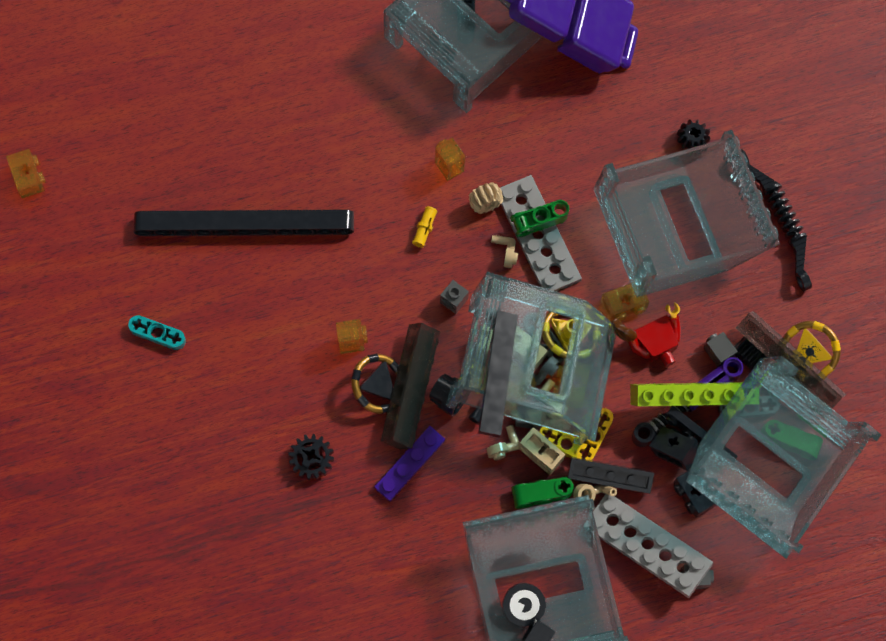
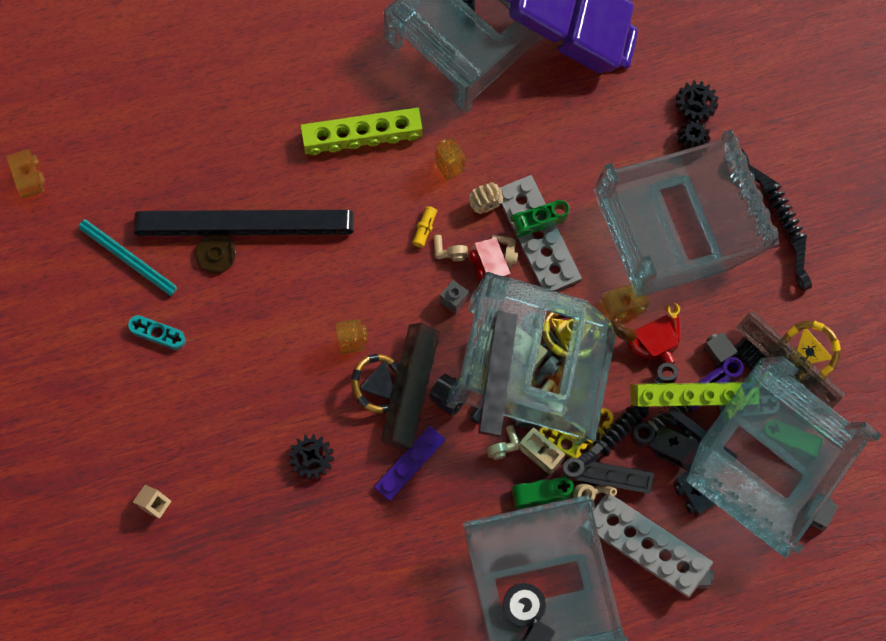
(127, 257): none -> teal axle
(152, 501): none -> tan brick
(216, 253): none -> dark brown tile
(368, 123): none -> lime brick
(455, 252): none -> tan plate
(488, 258): none -> brick
(617, 430): none -> black piece
(696, 94): none -> black gear
(825, 515): none -> dark grey brick

